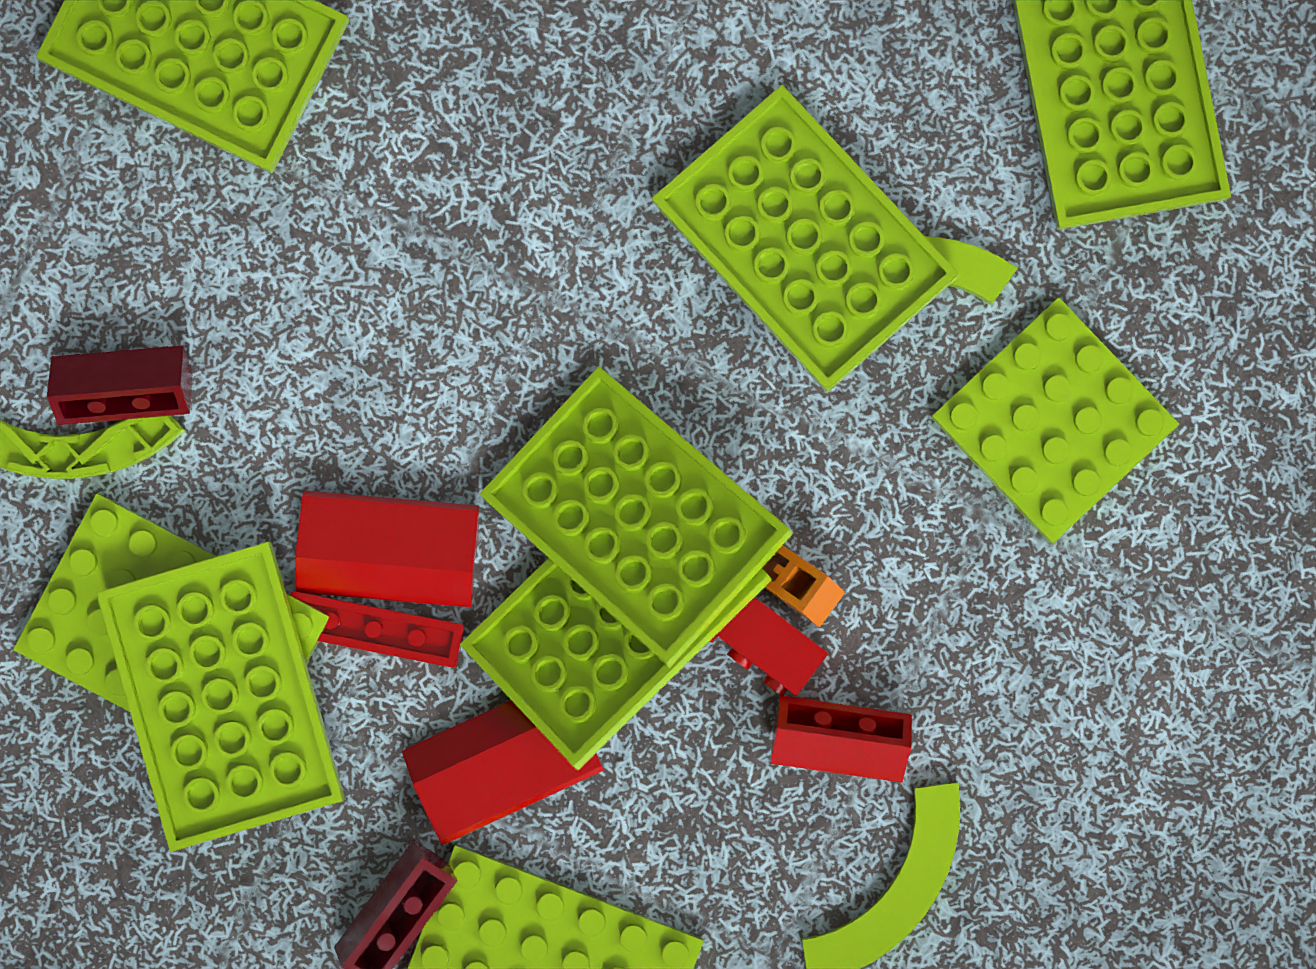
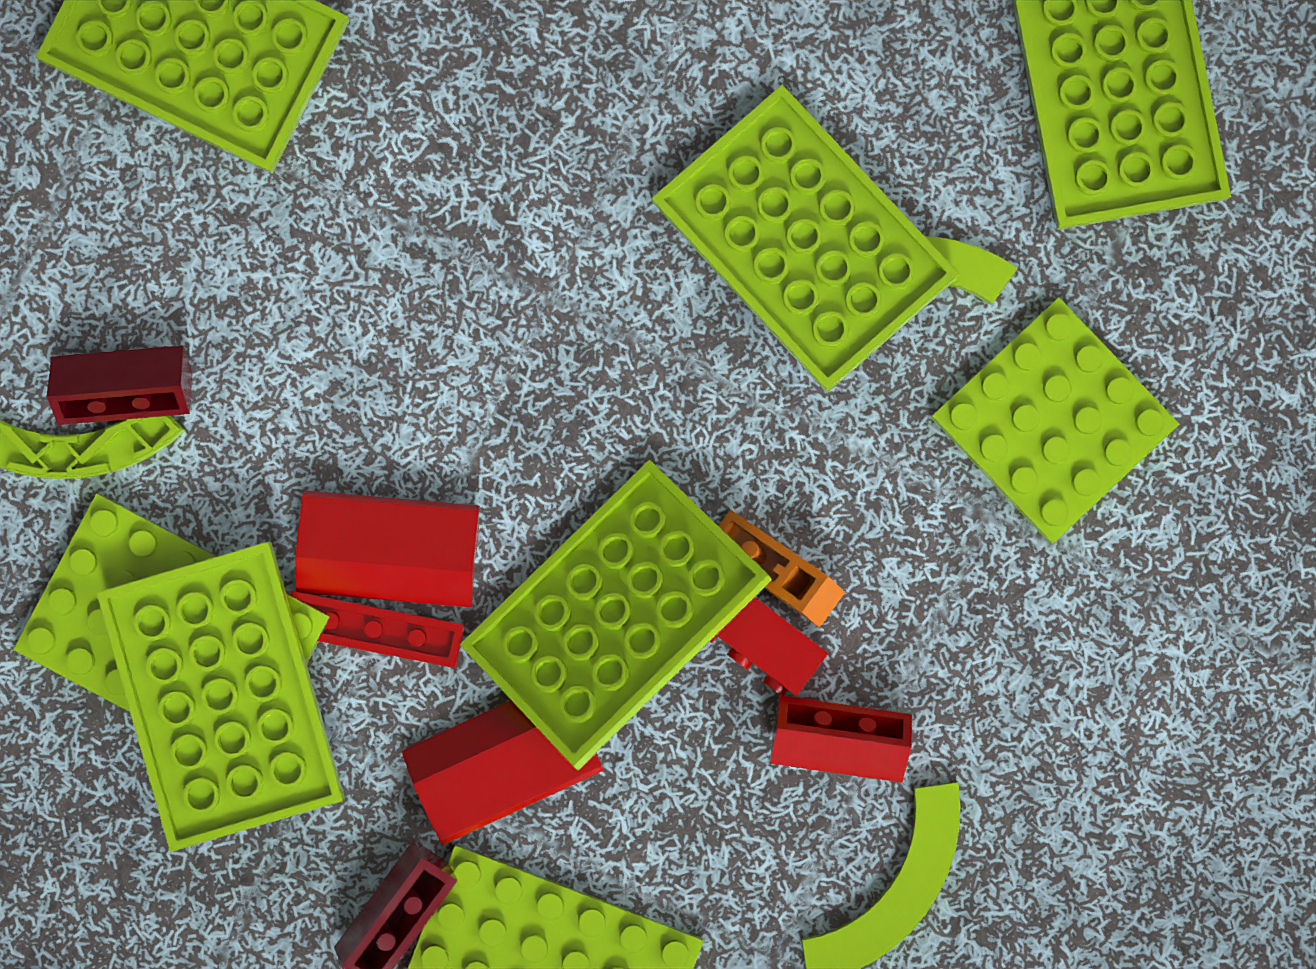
(635, 515): lime plate -> none

